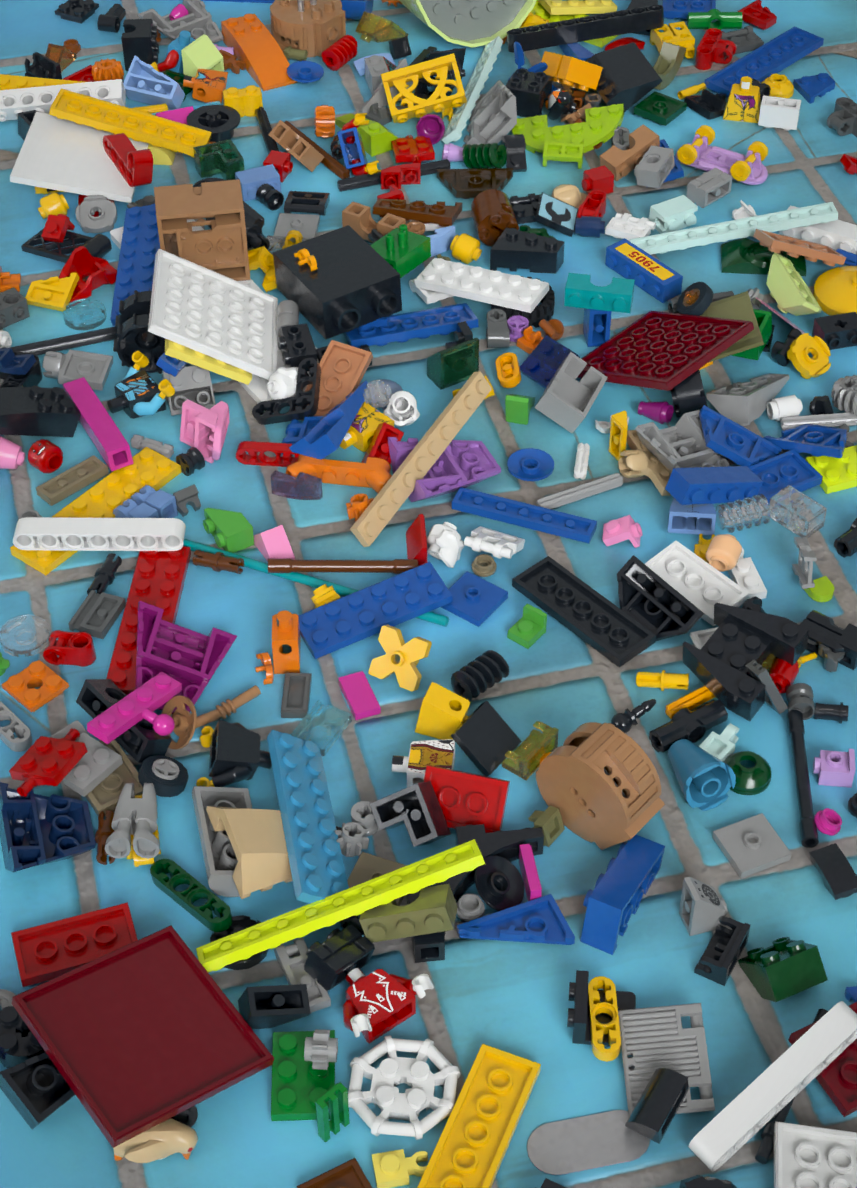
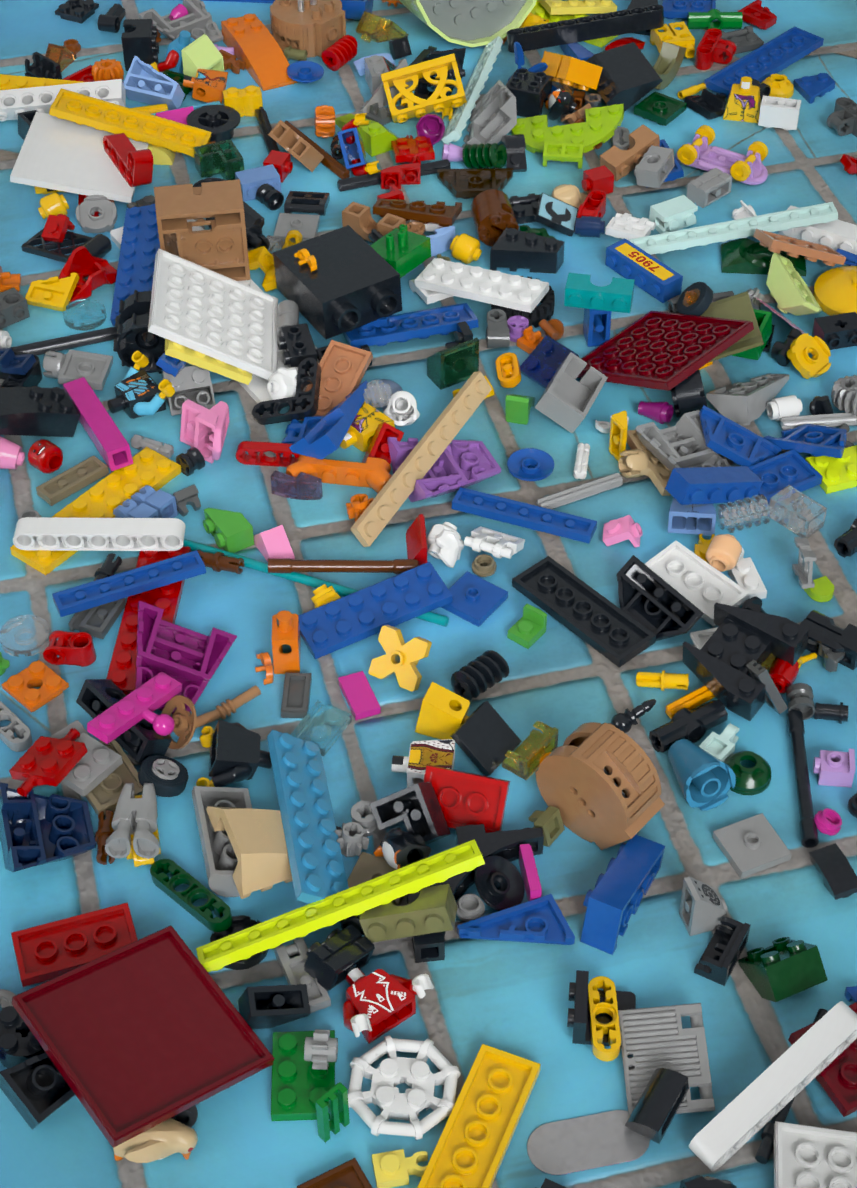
(128, 583): none -> blue plate
(402, 848): none -> black animal

